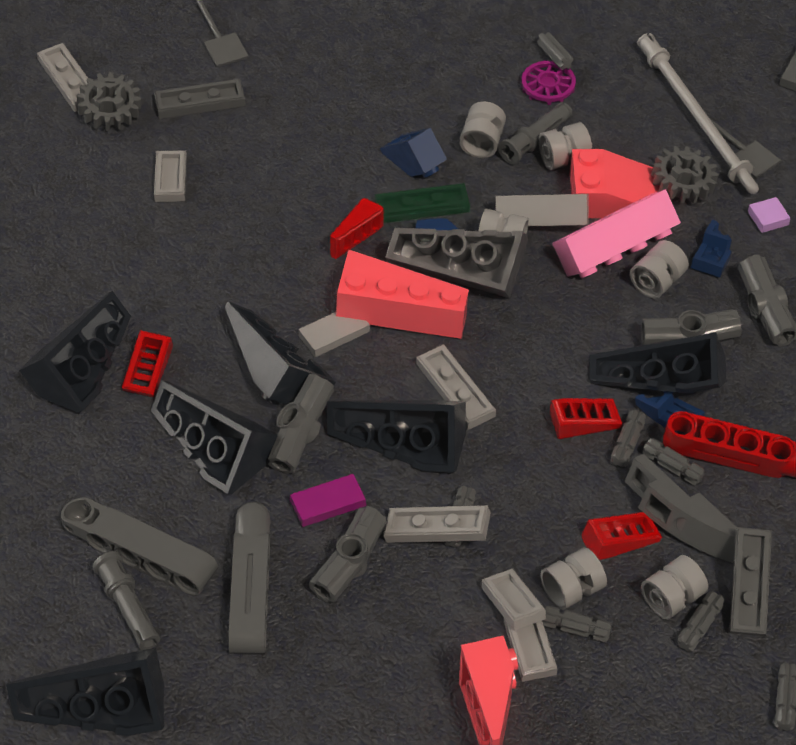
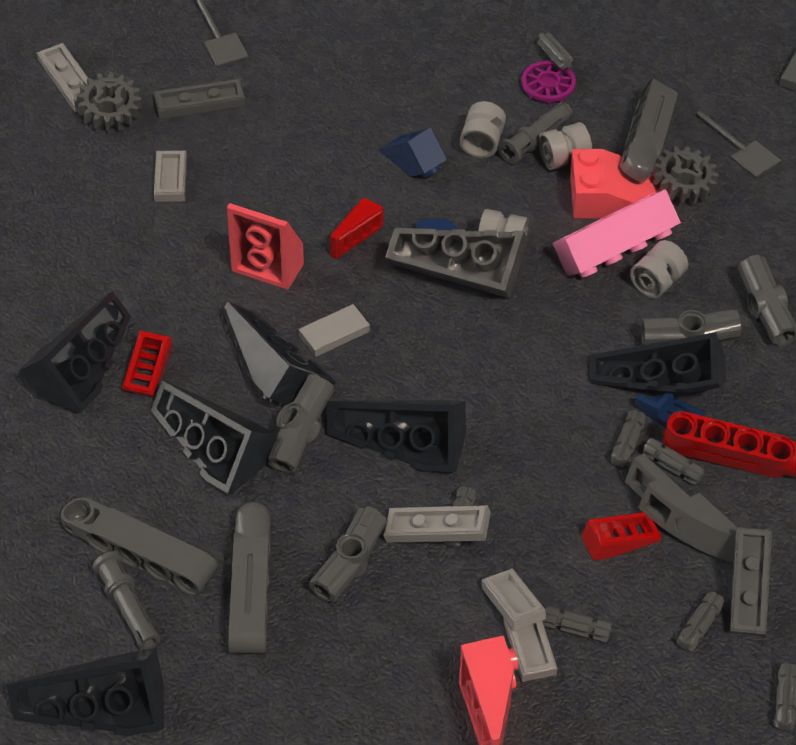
(263, 247): none -> coral slope
(327, 500): magenta tile -> none
(400, 298): coral wedge -> none
(424, 202): clear green tile -> none
(455, 384): light grey tile -> none
(547, 209): light grey tile -> none
(575, 577): light grey wheel -> none
(576, 426): red slope -> none
(648, 130): none -> dark grey piece
(658, 59): light grey bar -> none
(677, 584): light grey wheel -> none
(713, 252): dark blue slope -> none
(769, 214): lavender tile -> none

